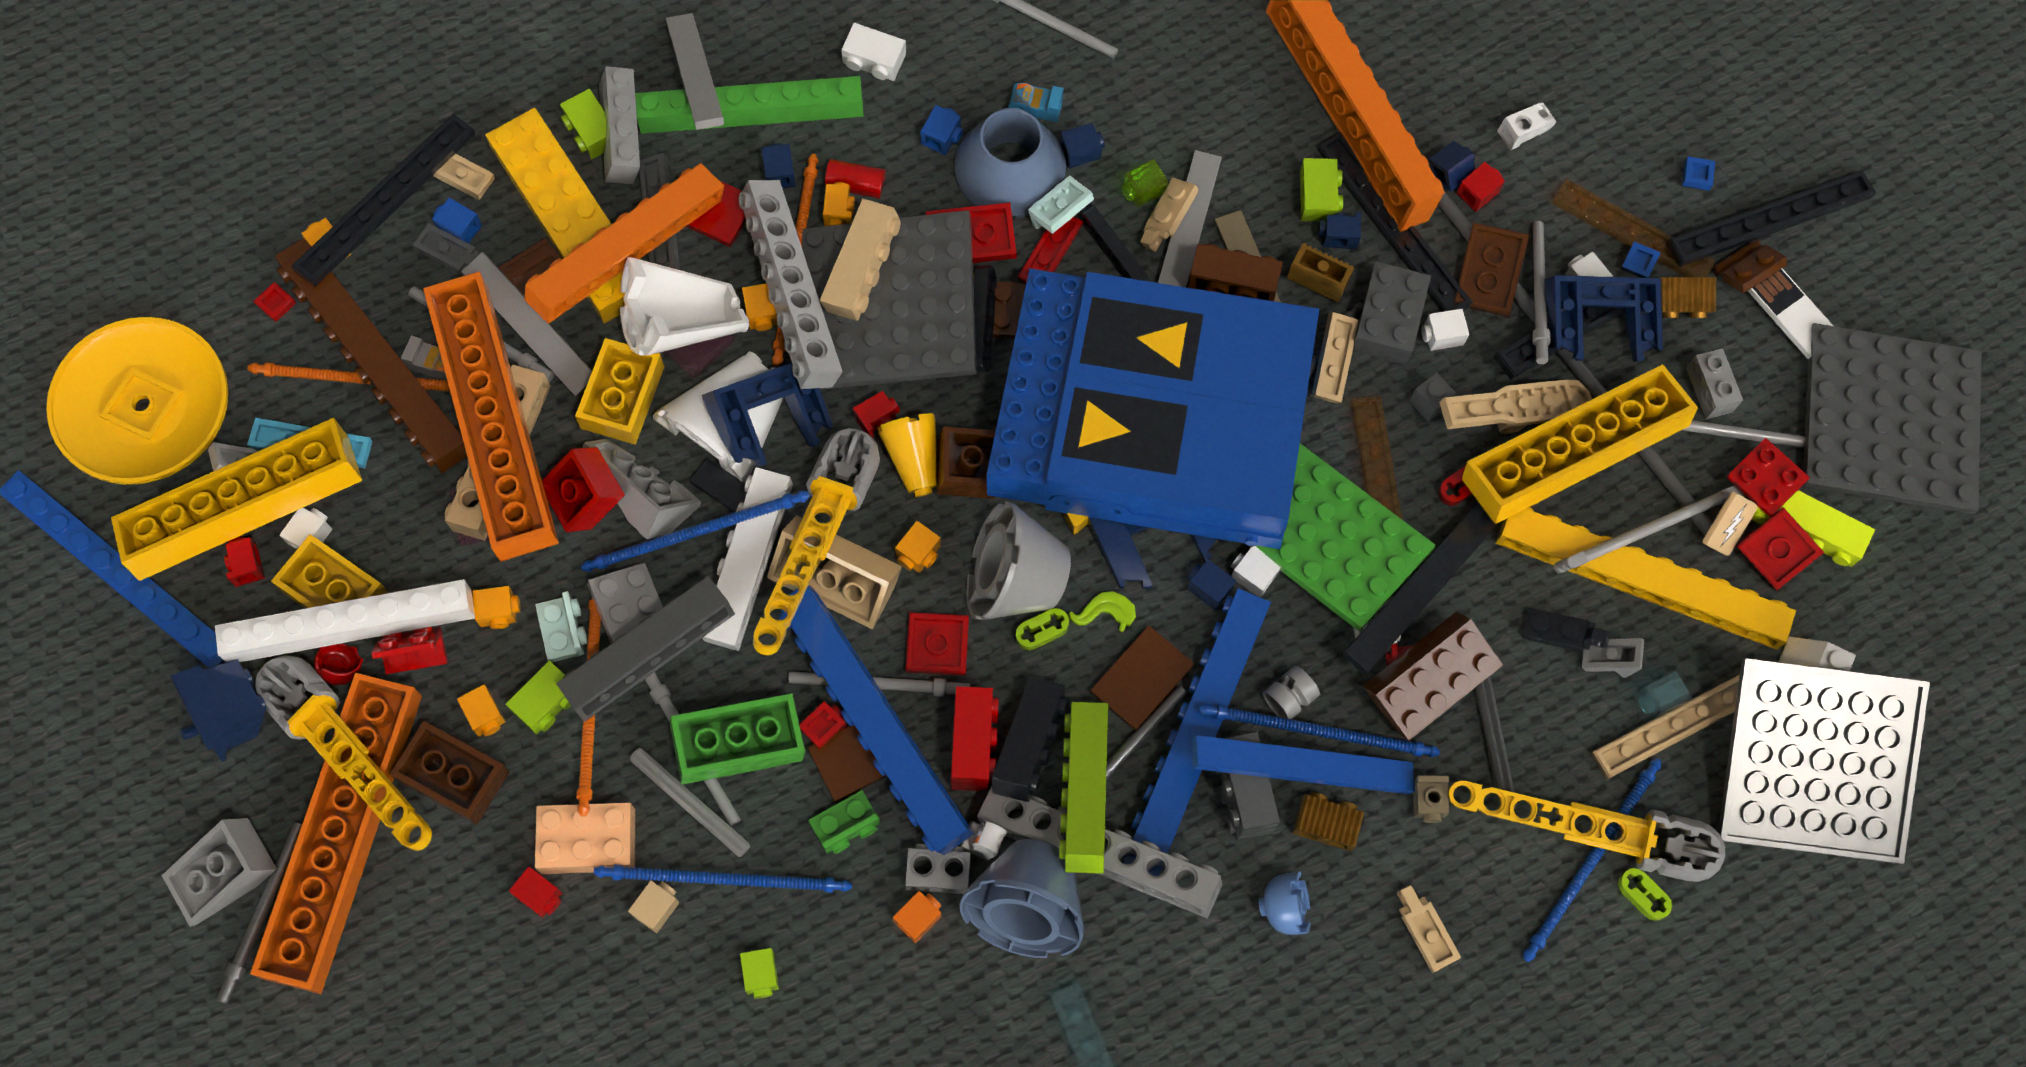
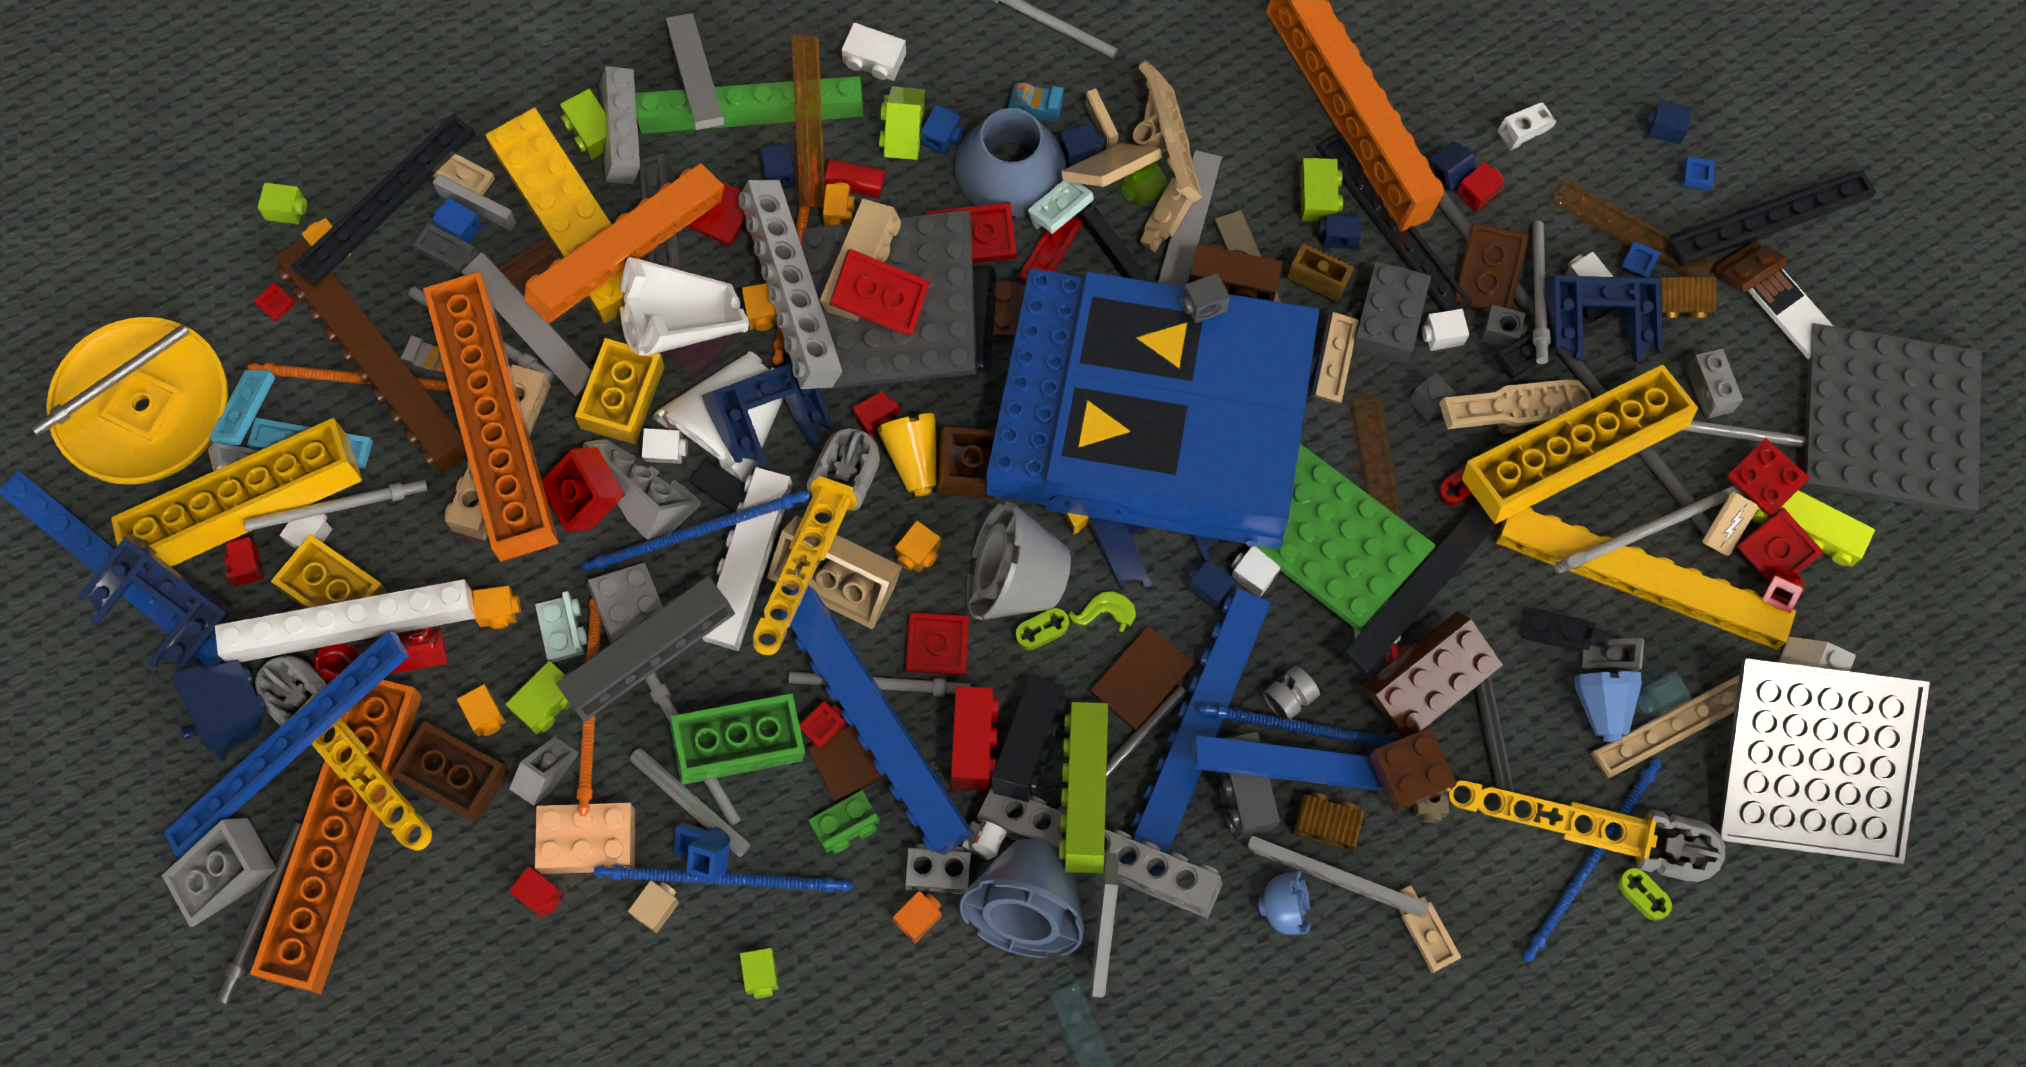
(62, 413): none -> flat silver bar
(137, 563): none -> dark blue wedge
(242, 407): none -> medium azure plate
(282, 203): none -> lime brick
(287, 742): none -> blue plate
(395, 492): none -> light grey bar
(475, 202): none -> light grey tile
(542, 770): none -> light grey slope
(664, 446): none -> white brick
(705, 850): none -> blue brick
(808, 121): none -> clear orange tile
(879, 292): none -> red plate
(903, 115): none -> lime brick
(1101, 118): none -> tan tile
(1105, 925): none -> light grey tile
(1111, 164): none -> tan tile
(1166, 130): none -> tan piece
(1205, 298): none -> dark grey brick
(1338, 877): none -> light grey tile
(1412, 770): none -> reddish brown brick
(1498, 316): none -> dark grey brick
(1609, 701): none -> medium blue cone
(1668, 122): none -> dark blue brick
(1786, 585): none -> red brick

